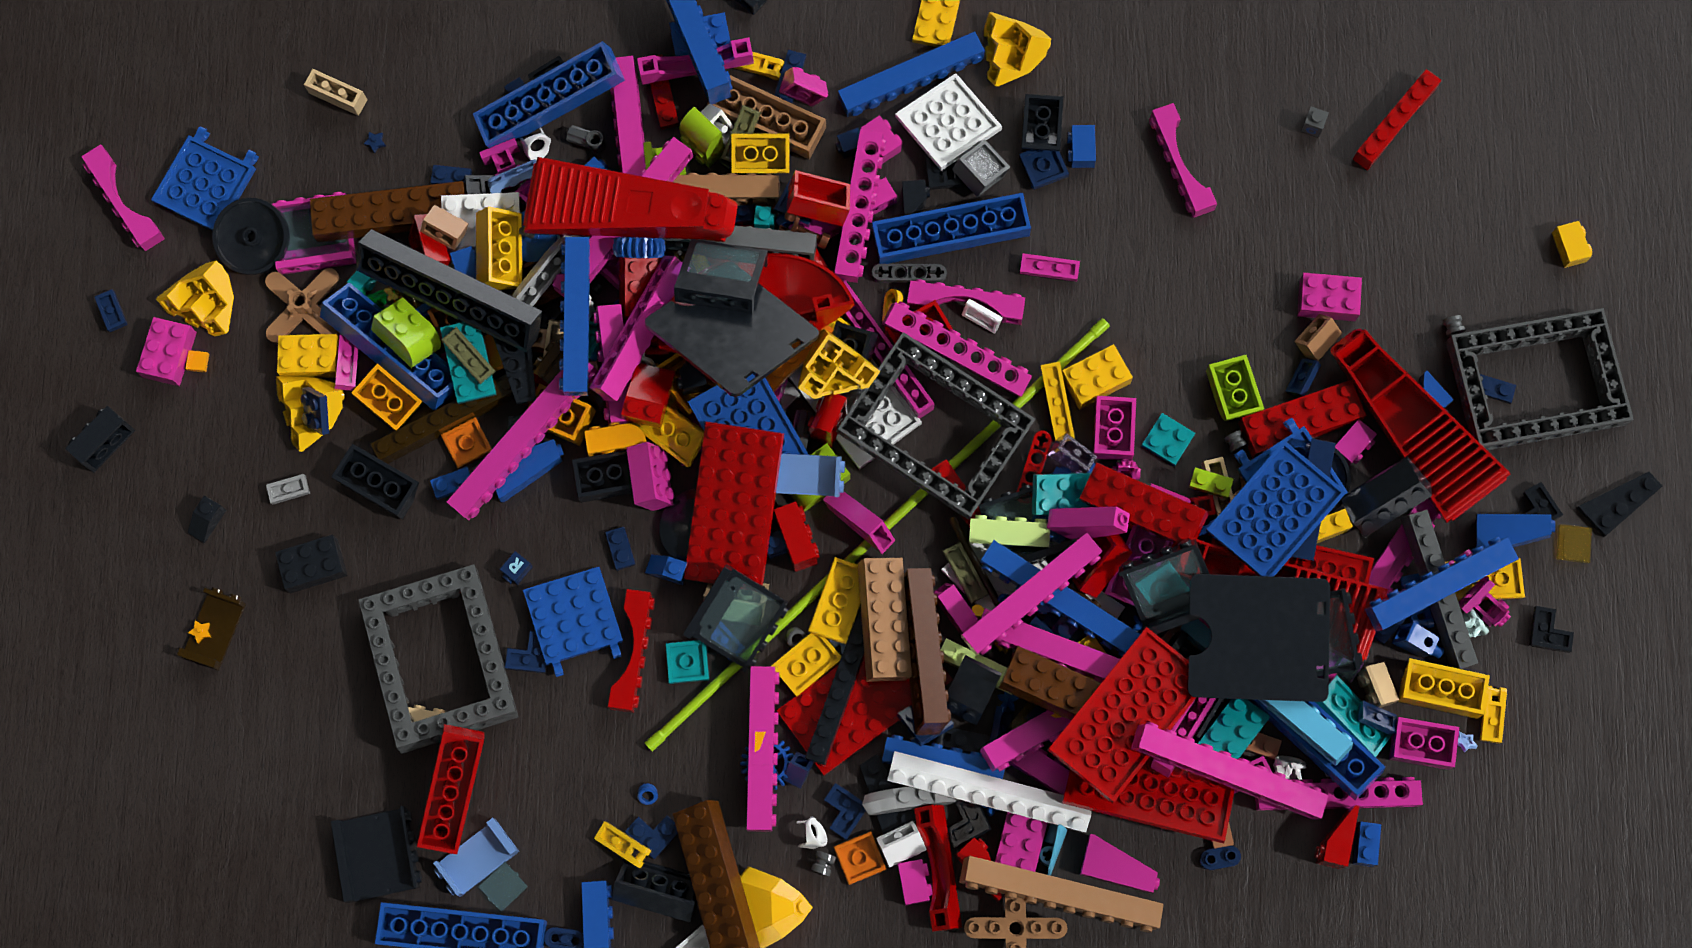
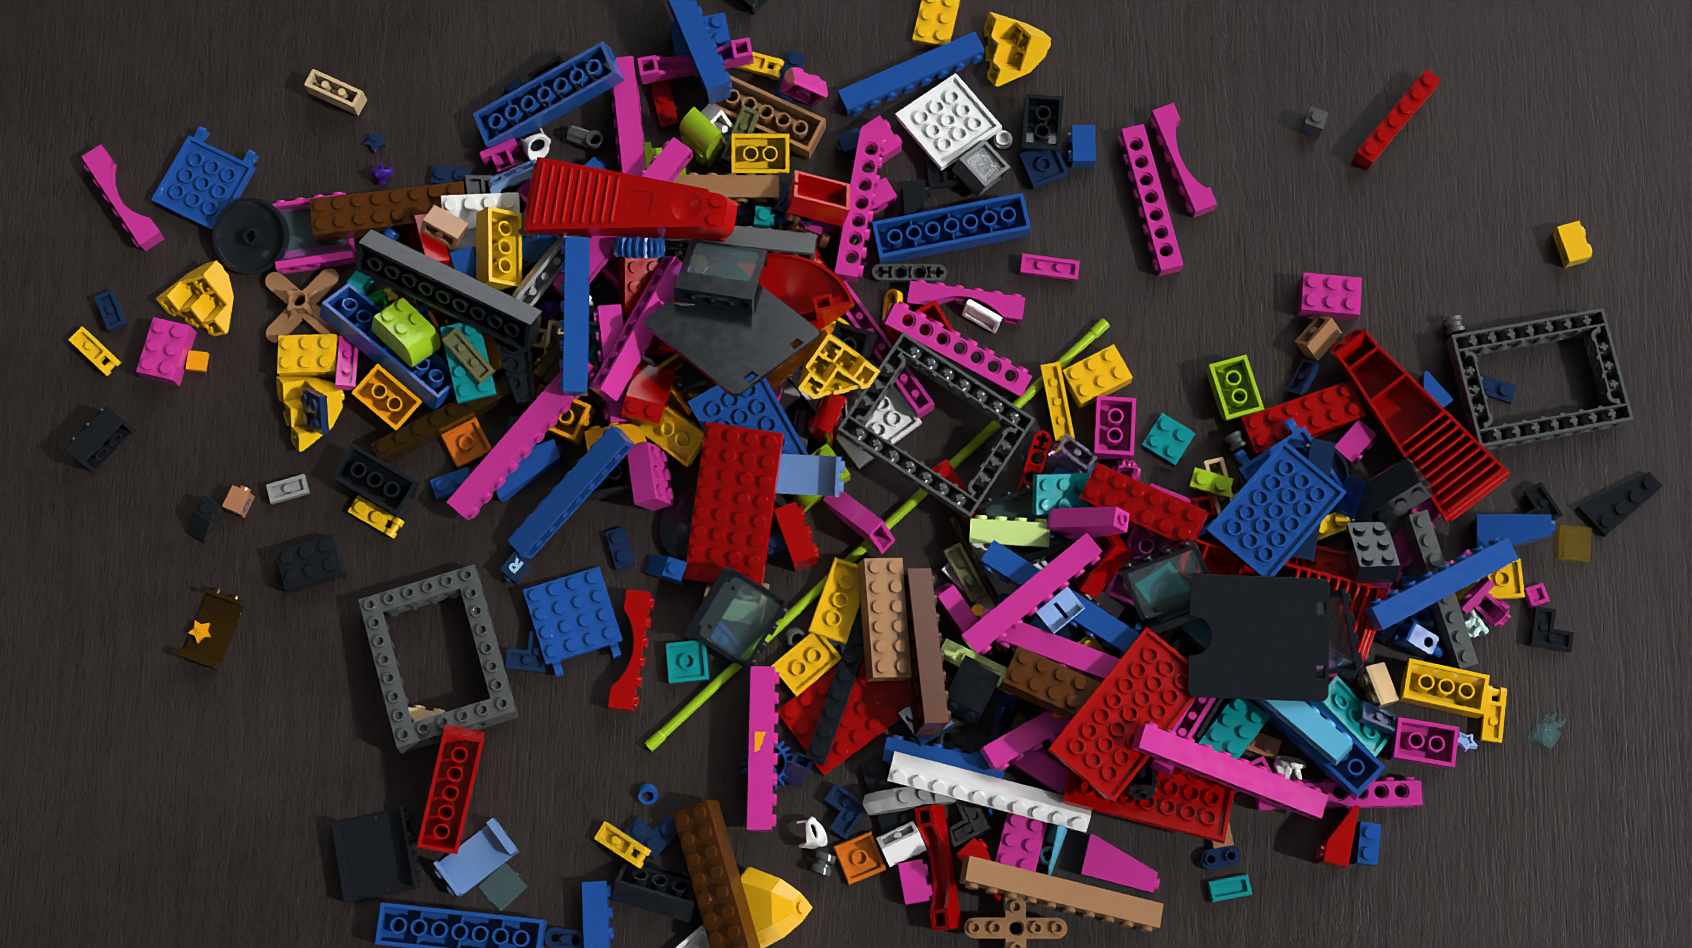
(94, 350): none -> yellow plate
(238, 500): none -> nougat brick
(375, 516): none -> yellow plate
(381, 173): none -> dark purple piece
(392, 233): none -> blue piece
(550, 307): none -> dark purple piece
(571, 492): none -> blue brick
(1003, 139): none -> white plate
(1067, 602): none -> light blue piece
(1137, 136): none -> dark pink brick
(1143, 784): none -> black hand
(1229, 888): none -> teal tile
(1350, 502): none -> clear blue plate
(1371, 552): none -> black brick
(1536, 595): none -> dark pink tile
(1547, 733): none -> clear light blue plate

